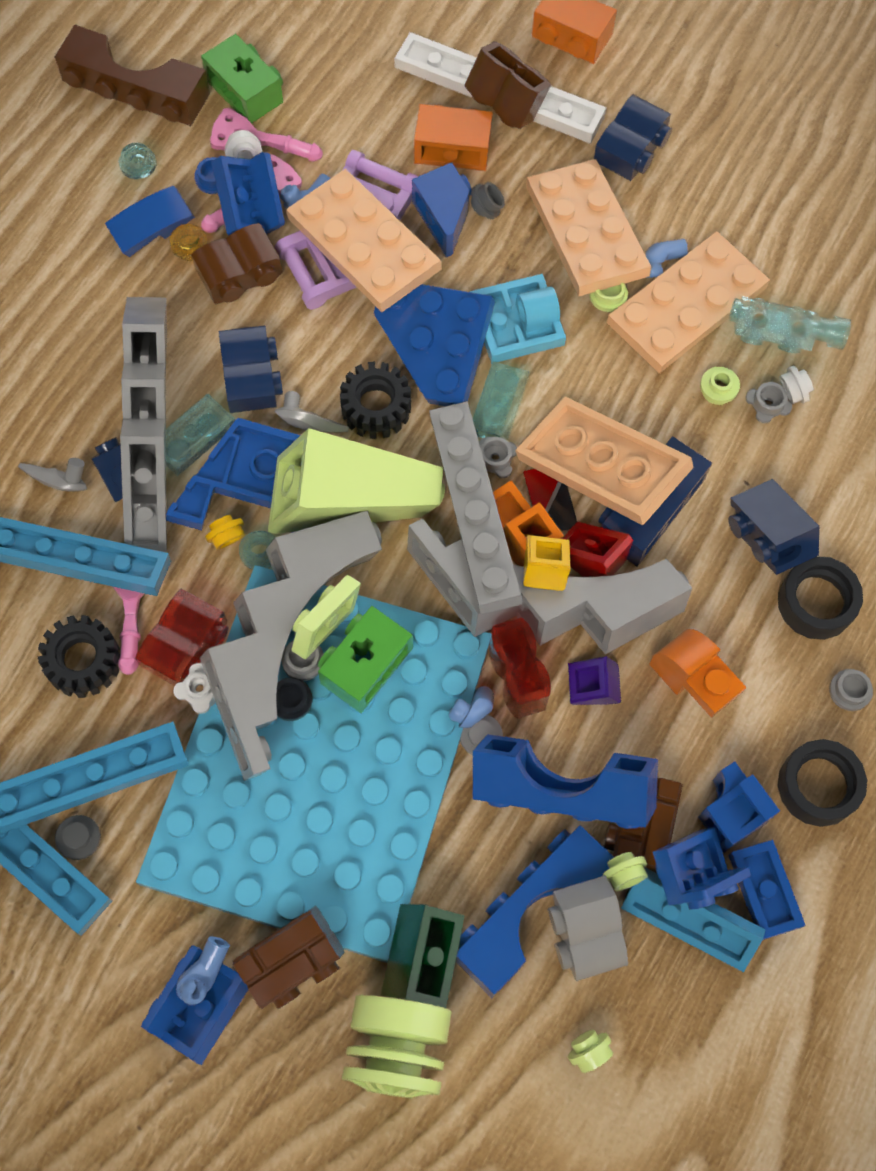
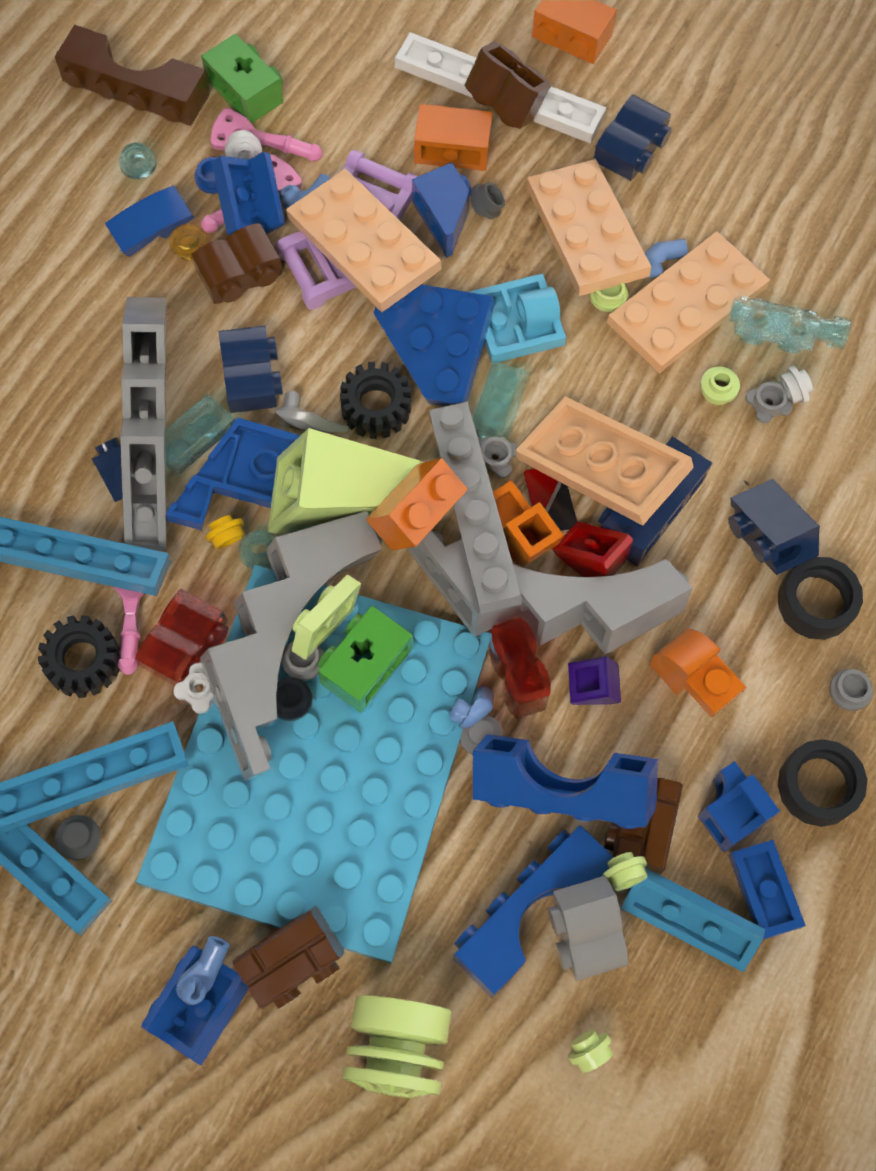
(58, 479): light grey bar -> none
(416, 504): none -> orange brick
(423, 954): dark green brick -> none
(546, 563): yellow slope -> none
(696, 870): blue bracket -> none

